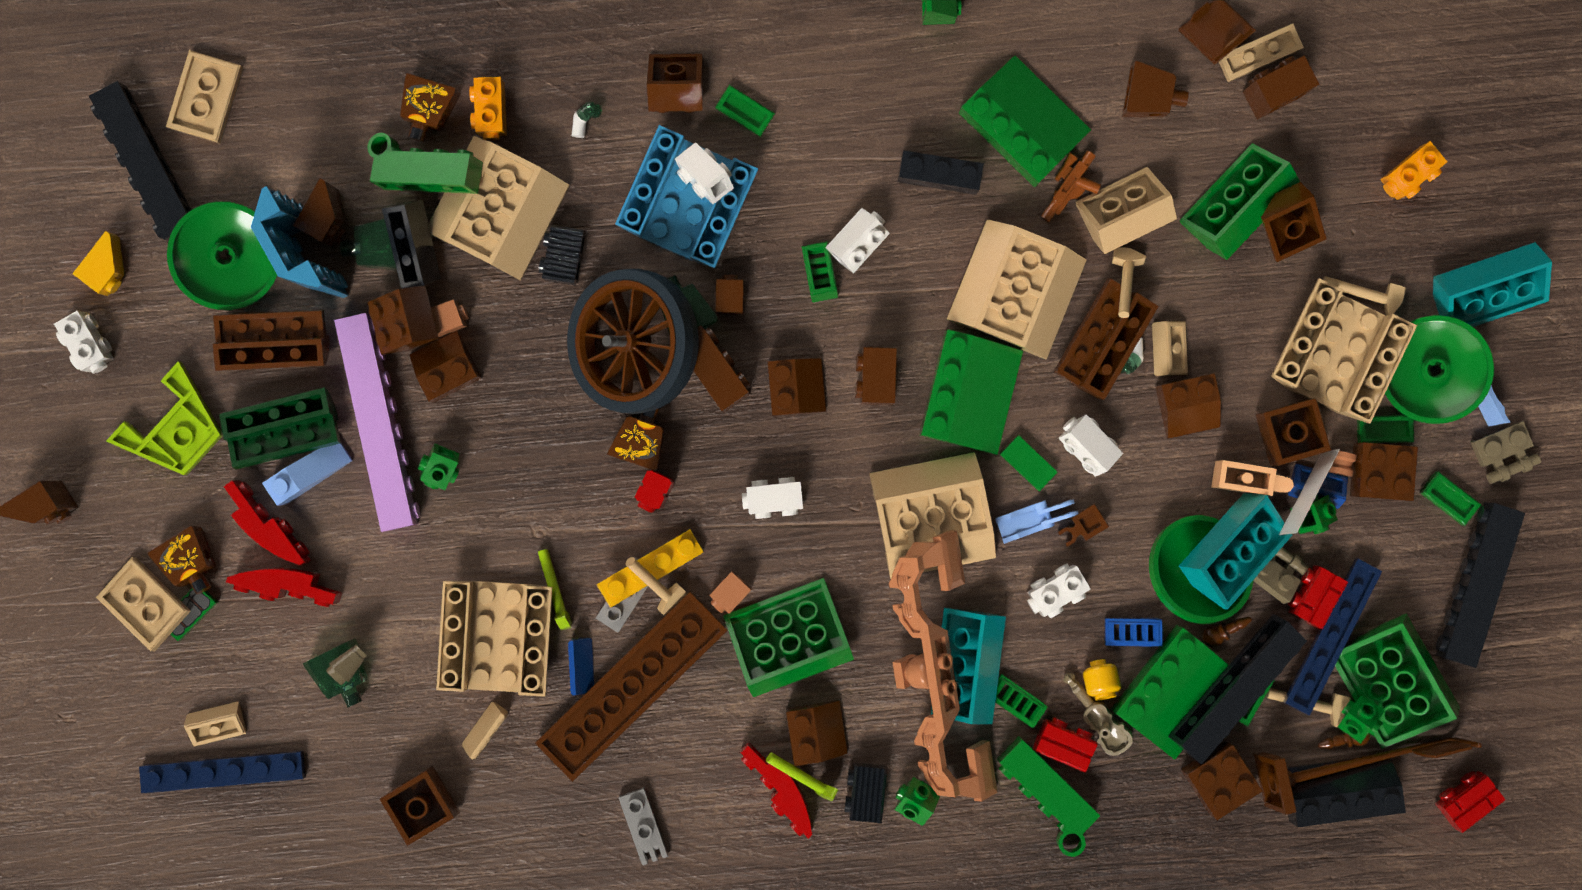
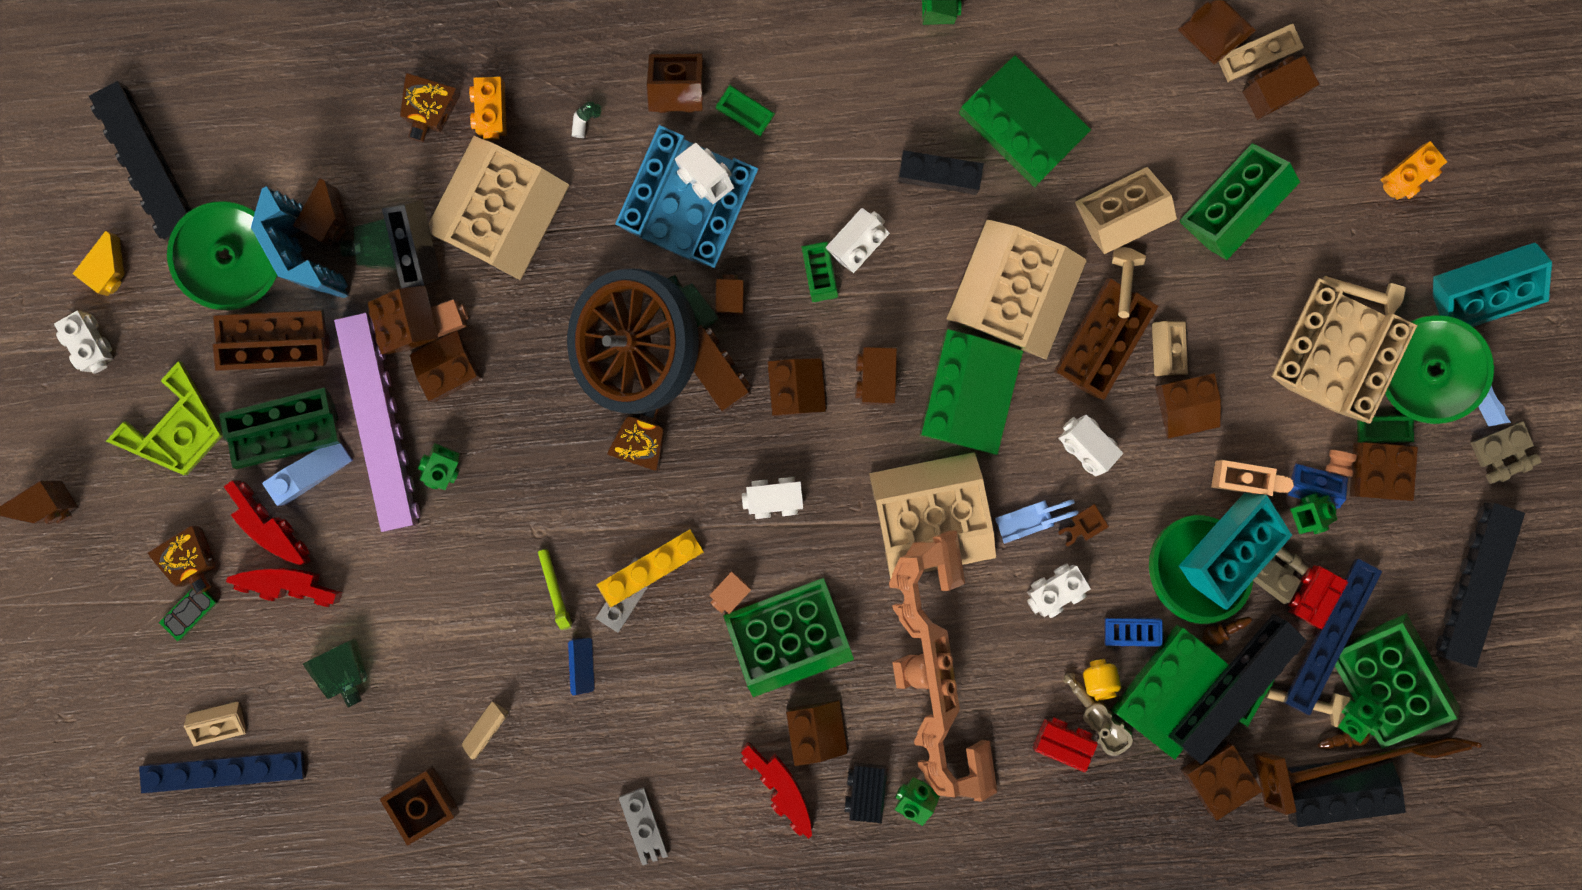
(143, 604): tan tile -> none
(204, 96): tan tile -> none
(346, 665): dark tan cone -> none
(421, 169): green hinge -> none
(494, 637): tan slope -> none
(562, 255): black brick -> none
(631, 686): reddish brown plate -> none
(653, 491): red brick -> none
(670, 596): tan piece -> none
(821, 789): lime piece -> none
(976, 656): teal slope -> none
(1028, 463): green tile -> none
(1037, 713): green slope -> none
(1050, 790): green hinge -> none
(1073, 185): dark orange piece -> none
(1135, 358): clear green arm -> none
(1151, 92): reddish brown torso -> none
(1292, 222): reddish brown slope -> none
(1293, 432): reddish brown brick -> none
(1309, 492): white sticker -> none
(1450, 498): green tile -> none
(1469, 800): red brick -> none

